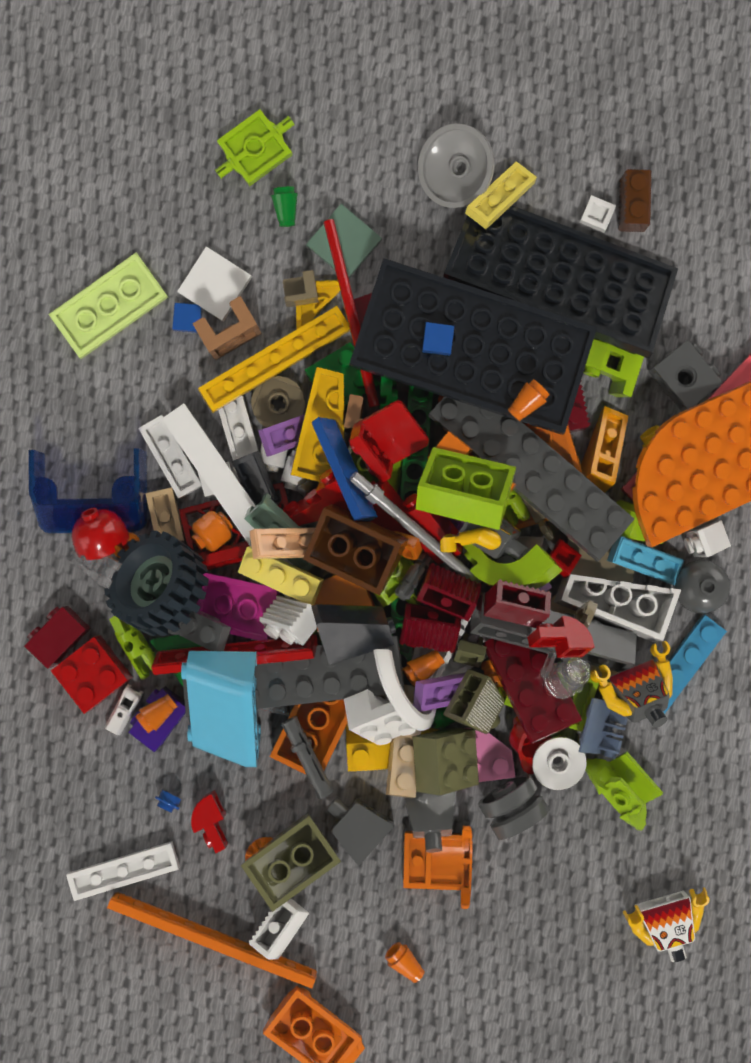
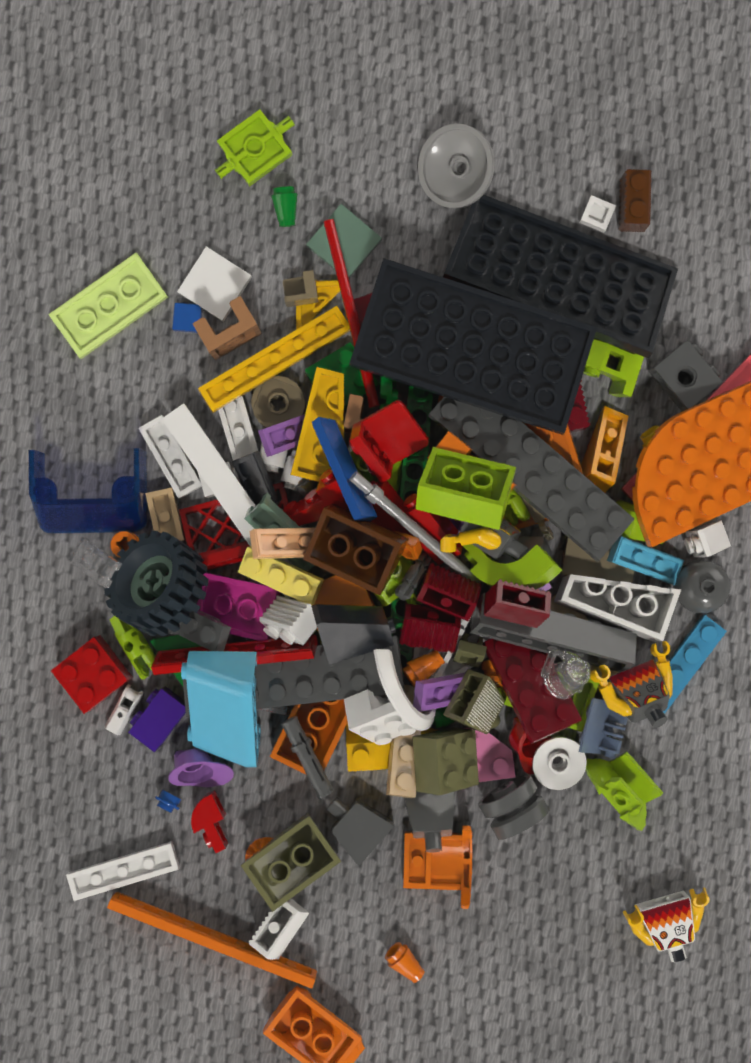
(56, 636): dark red brick -> none
(98, 533): red cylinder -> none
(156, 713): orange cone -> none
(197, 768): none -> medium lavender piece
(211, 531): orange head -> none
(438, 338): blue tile -> none
(500, 195): light yellow plate -> none
(528, 400): orange cone -> none
(565, 557): red tile -> none
(566, 635): red brick -> none
(586, 613): dark tan tile -> none

